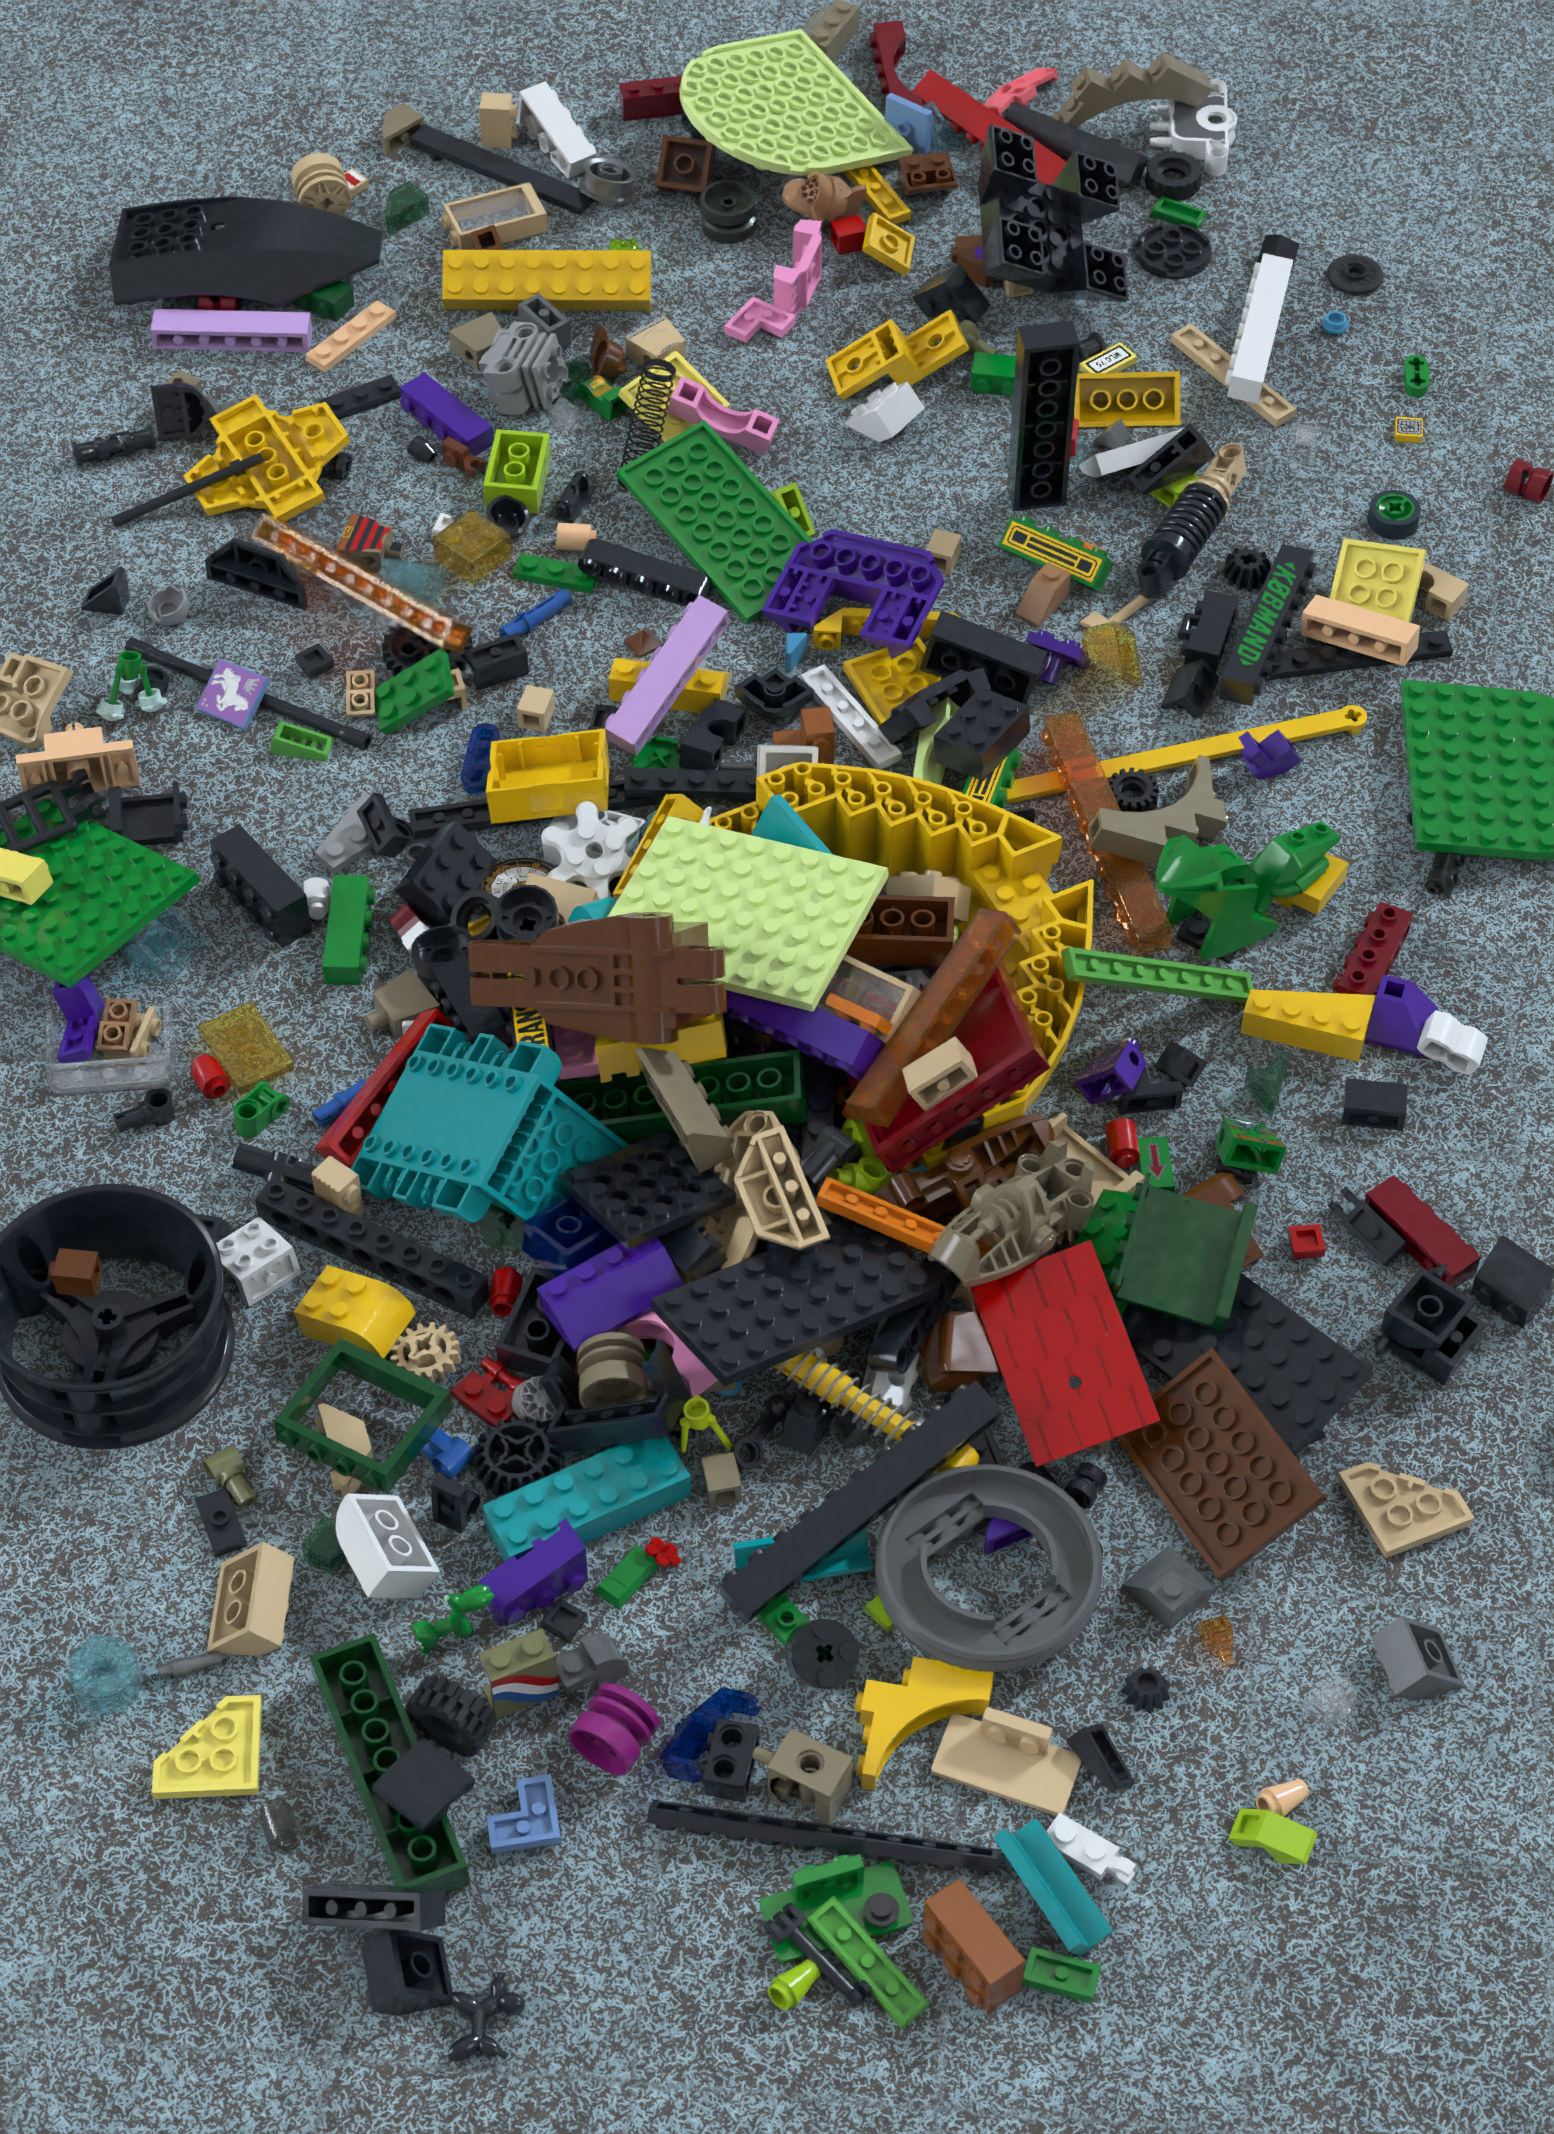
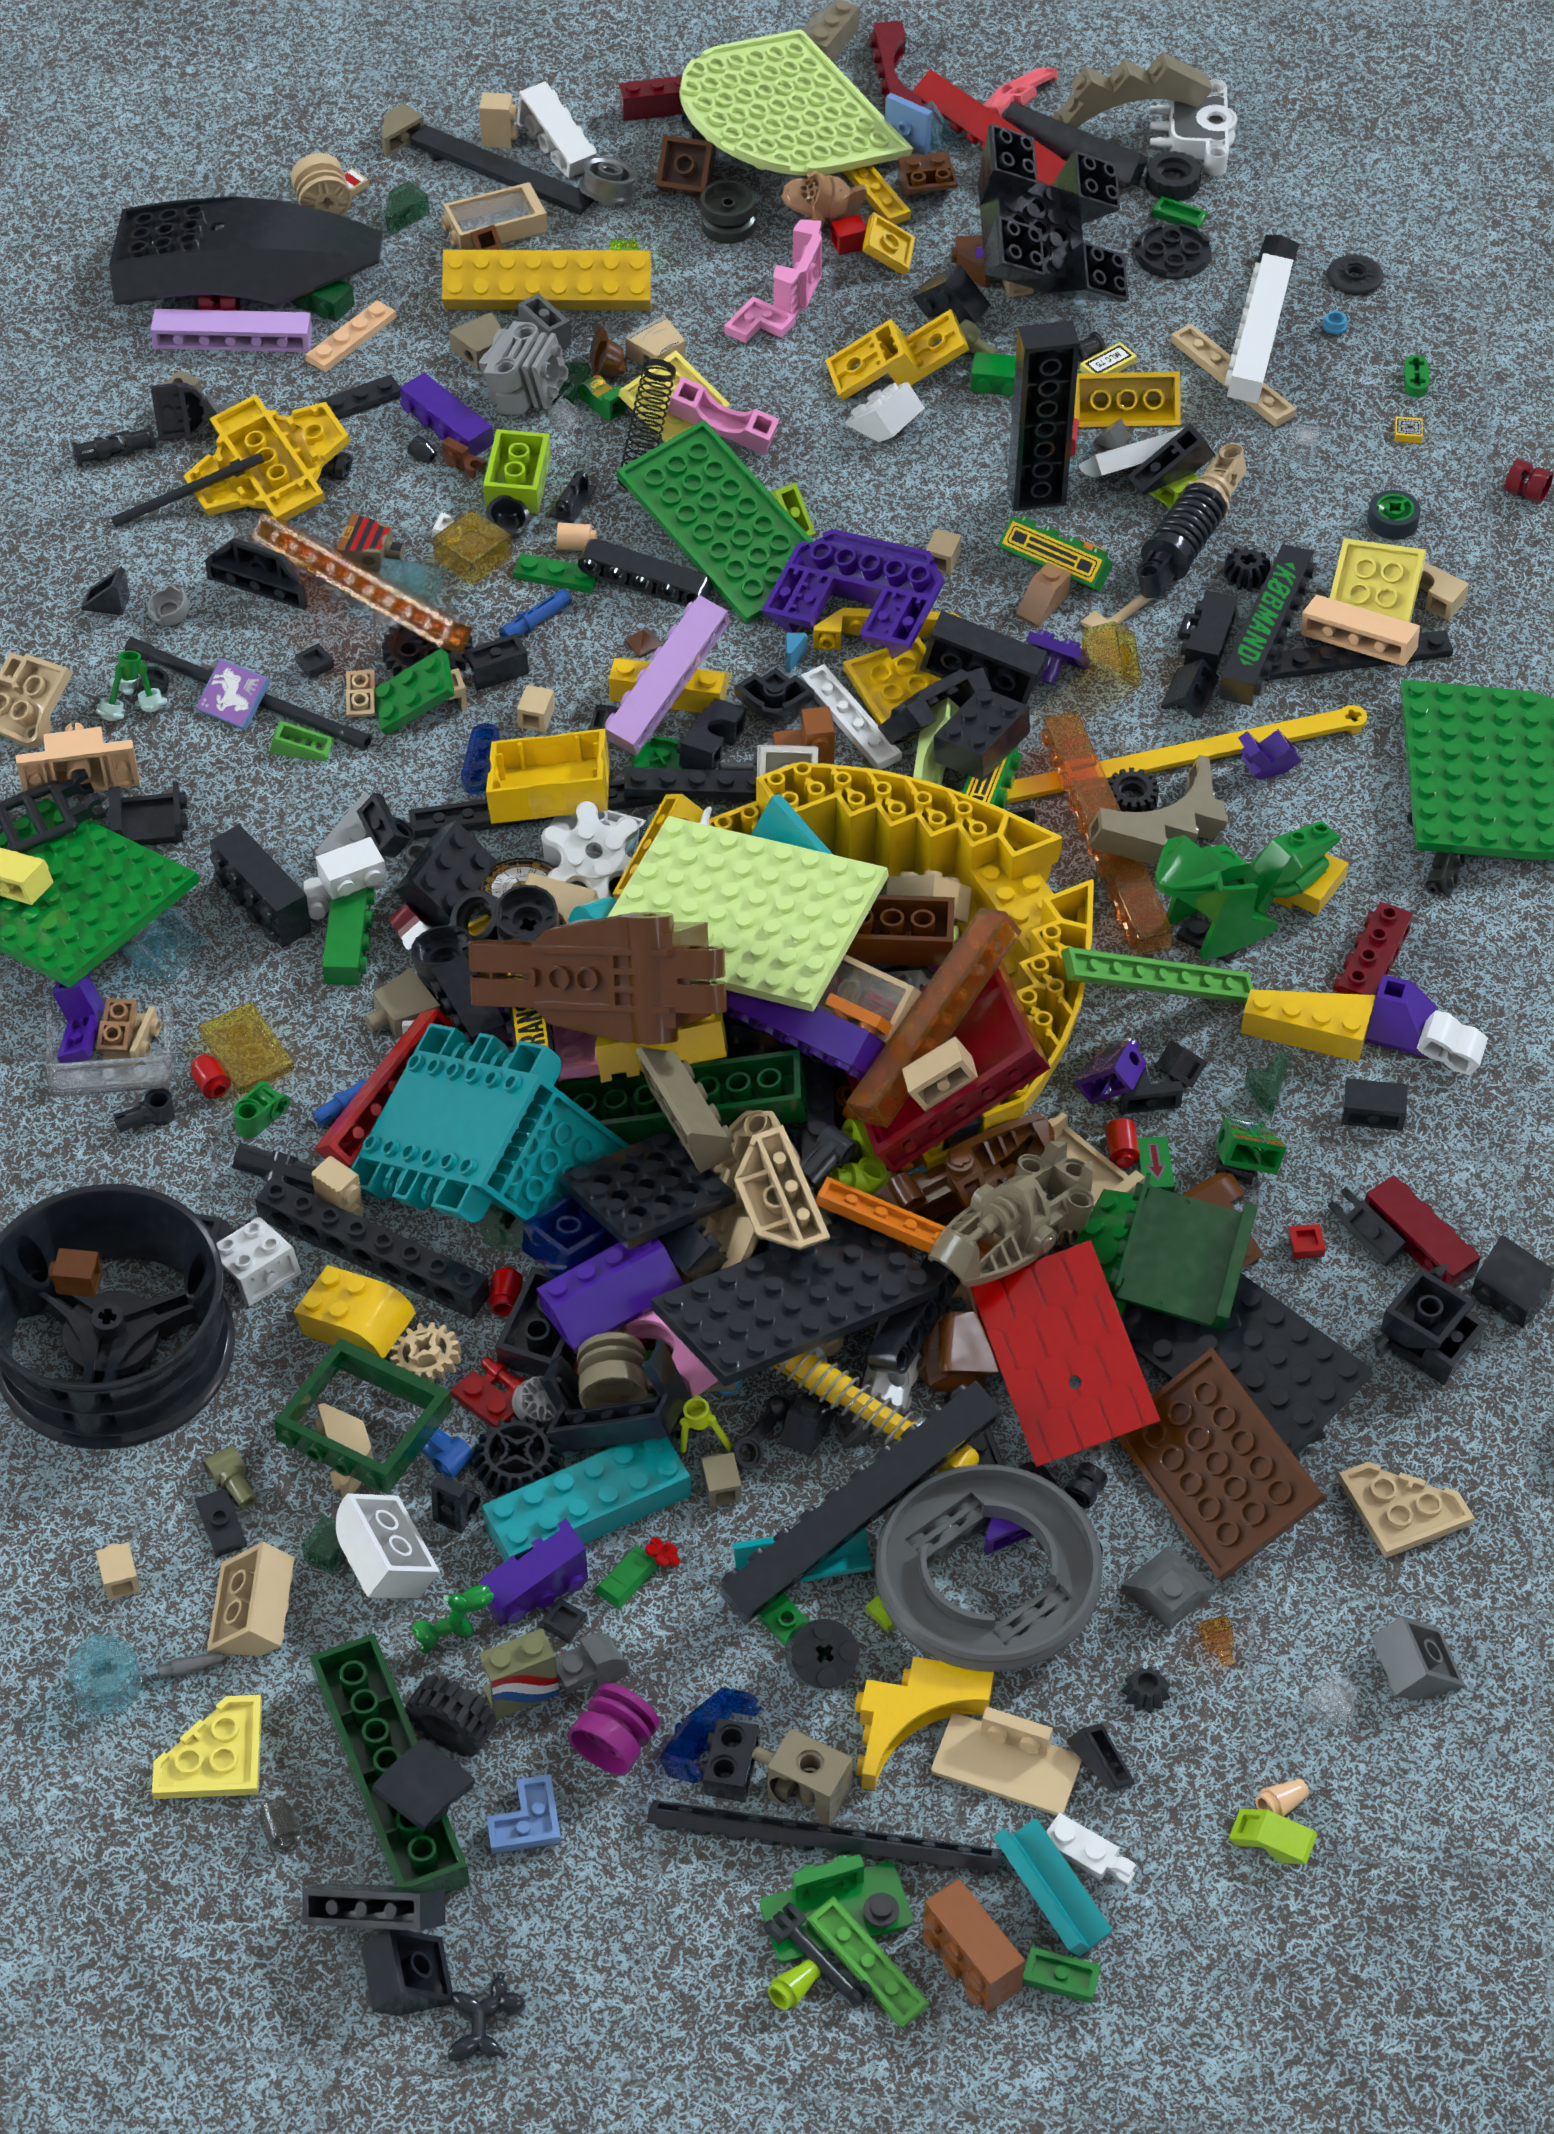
(118, 1570): none -> tan brick
(351, 868): none -> white brick

